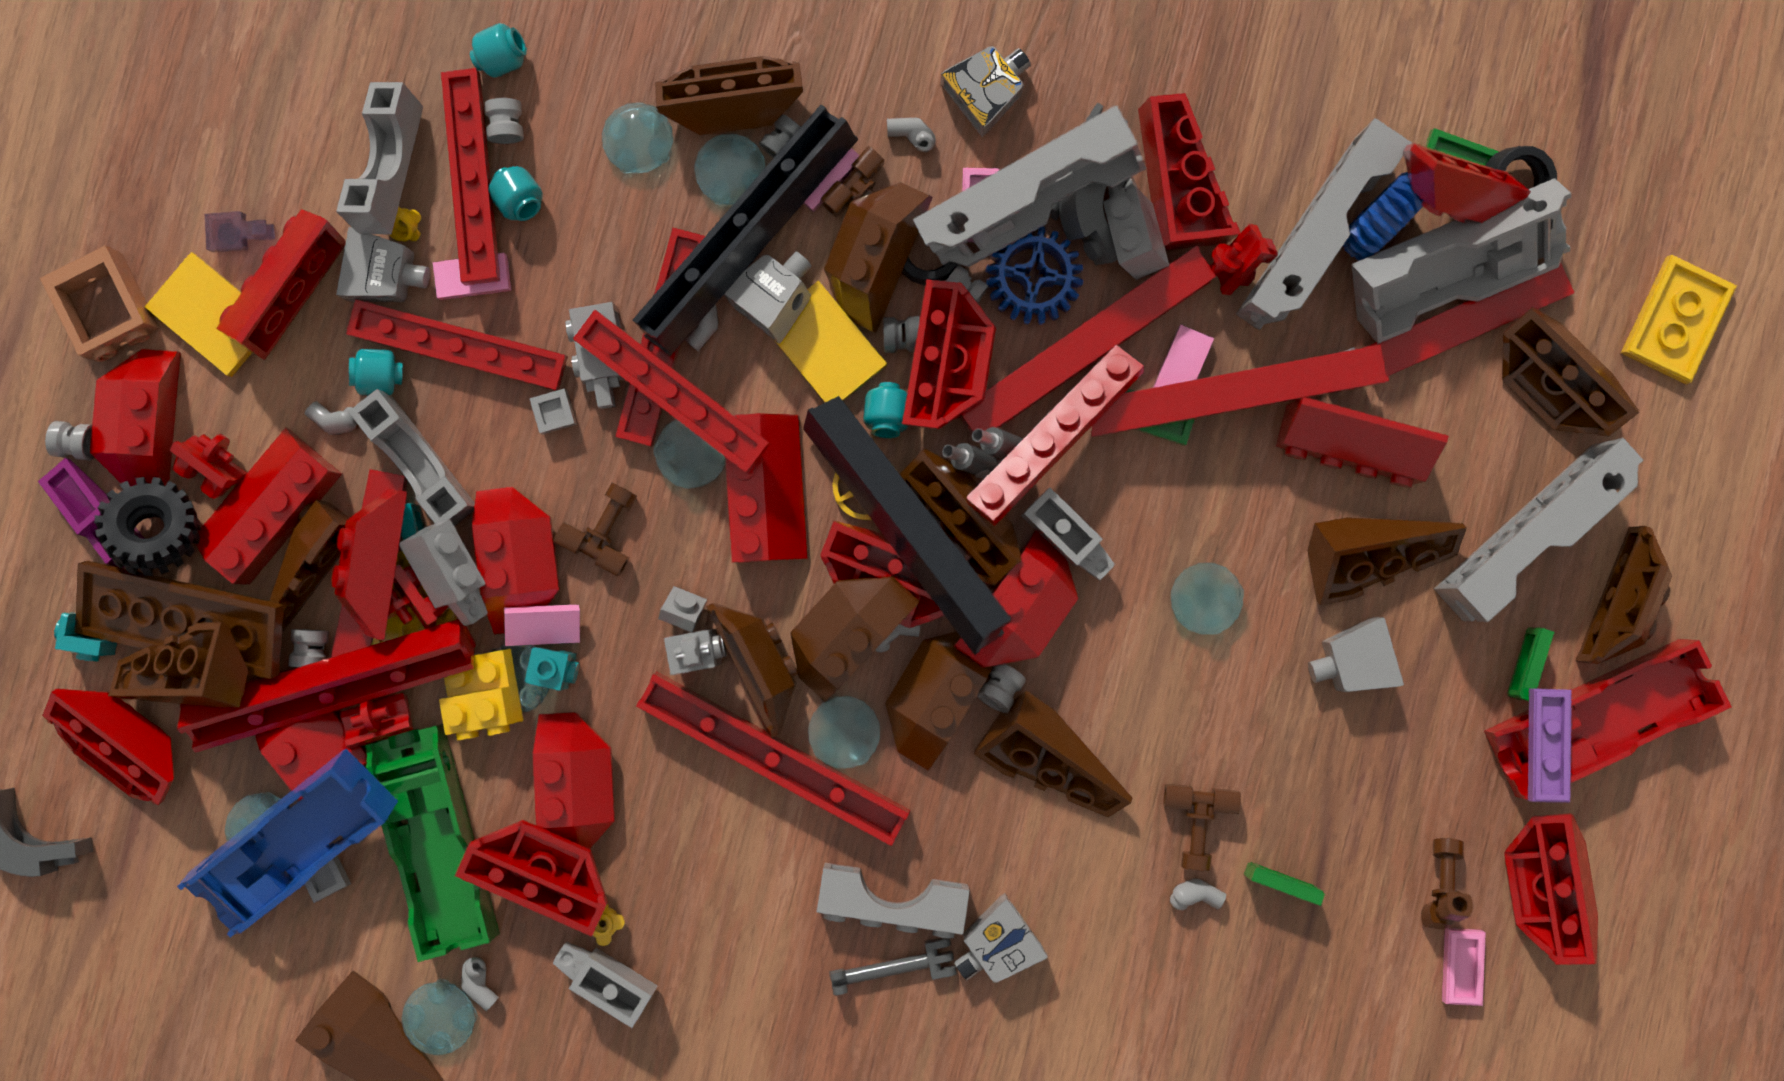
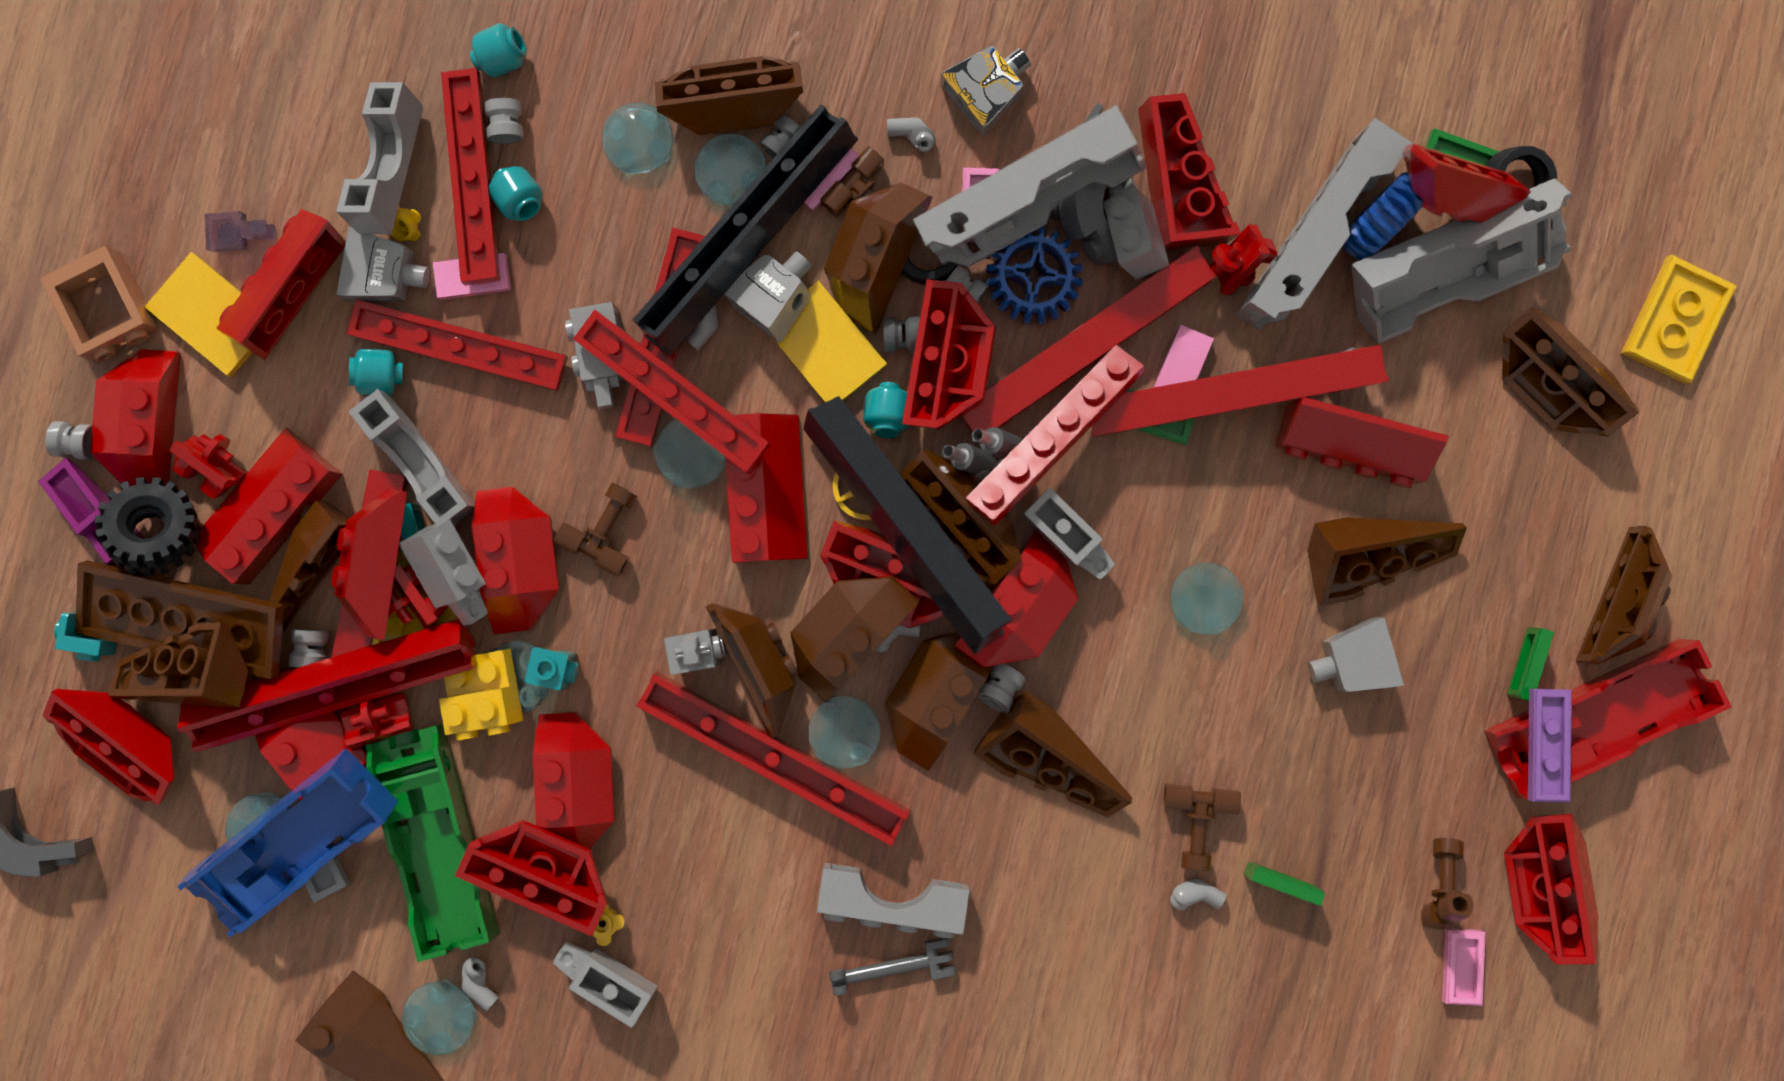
(332, 423): light grey arm -> none
(542, 625): bright pink tile -> none
(553, 411): light grey plate -> none
(682, 609): light grey plate -> none
(999, 943): light grey torso -> none
(1472, 320): red tile -> none
(1552, 518): light grey piece -> none

